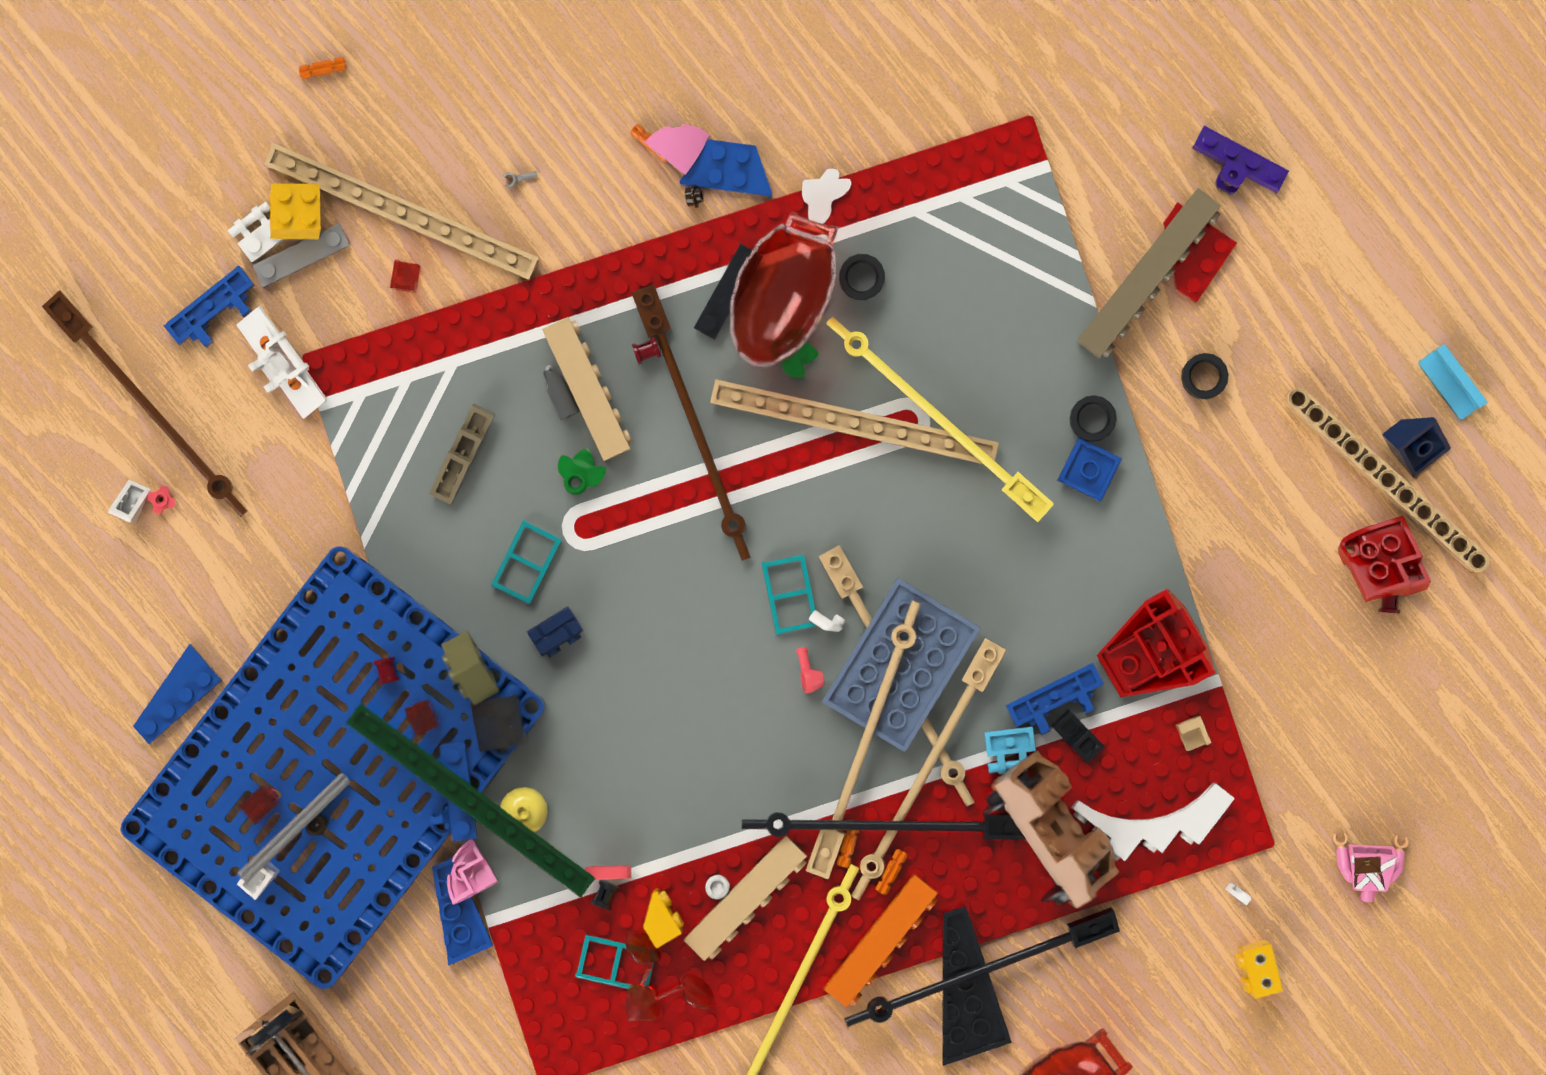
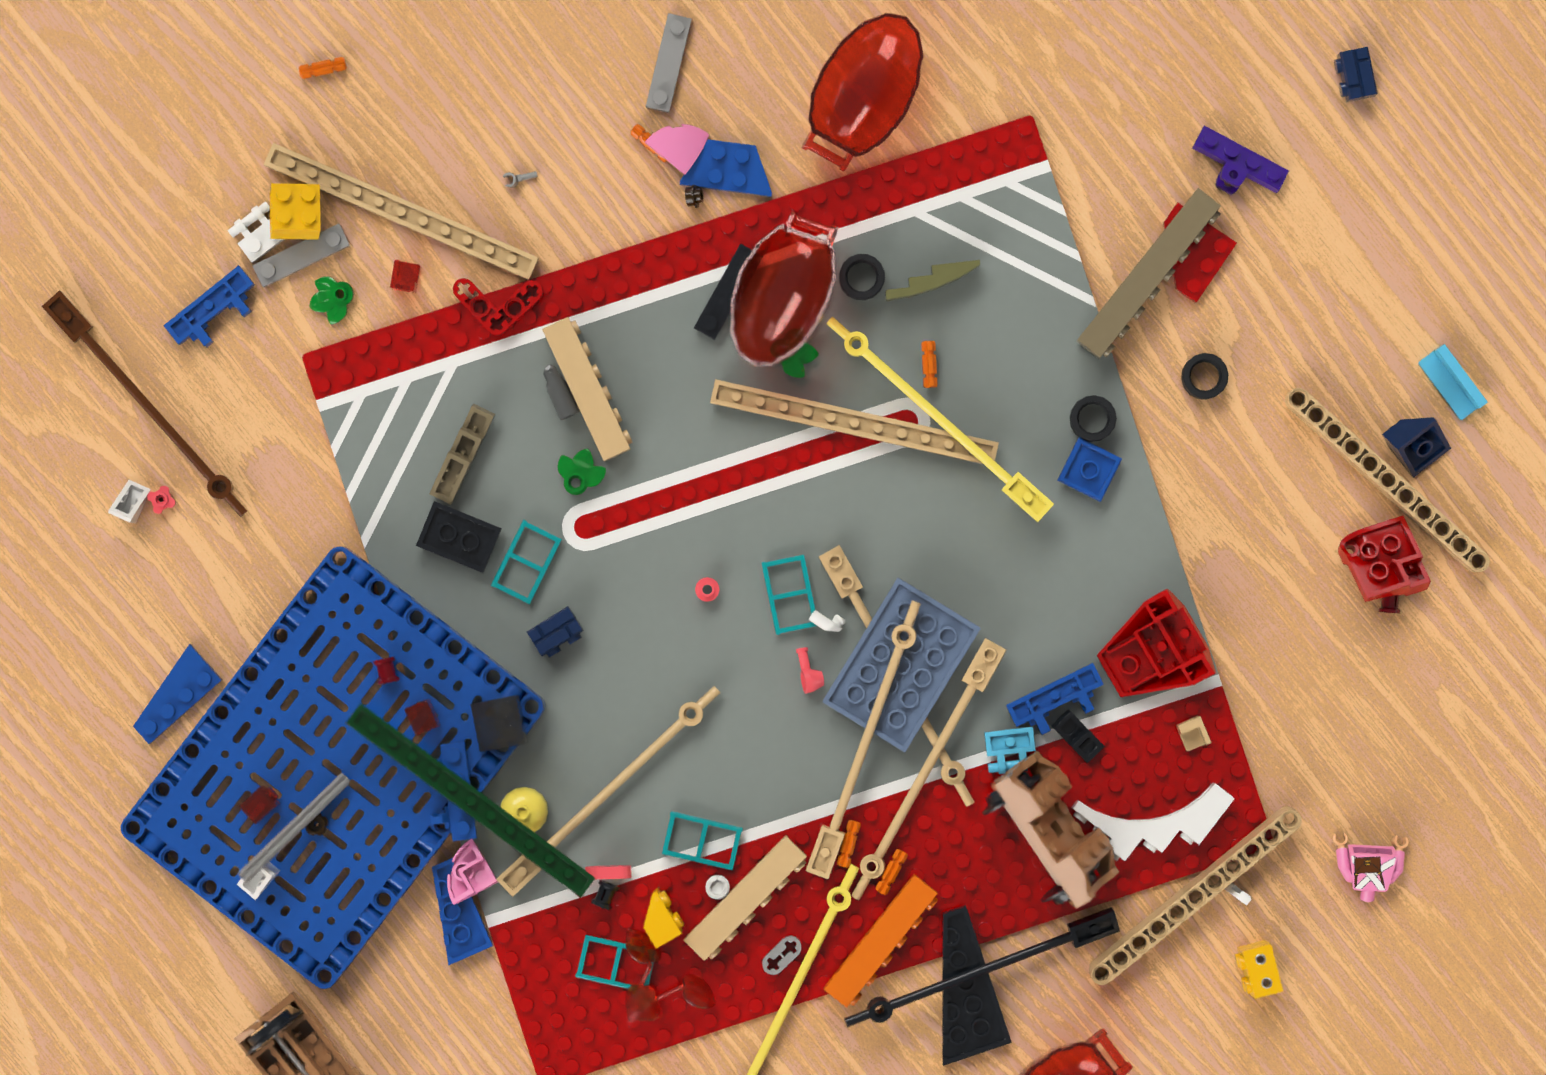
(294, 382): white piece -> none
(328, 300): none -> green plate
(458, 537): none -> black plate
(469, 668): olive brick -> none
(493, 312): none -> red beam
(523, 870): none -> tan bar
(646, 350): dark red bush -> none
(656, 325): reddish brown bar -> none
(668, 63): none -> light grey plate
(697, 858): none -> teal window
(699, 589): none -> coral plate
(786, 959): none -> light grey beam
(821, 193): white sticker -> none
(865, 87): none -> clear red windscreen
(929, 364): none -> orange axle
(940, 276): none -> olive slope
(993, 825): black bar -> none
(1207, 893): none -> tan beam
(1356, 74): none -> dark blue brick

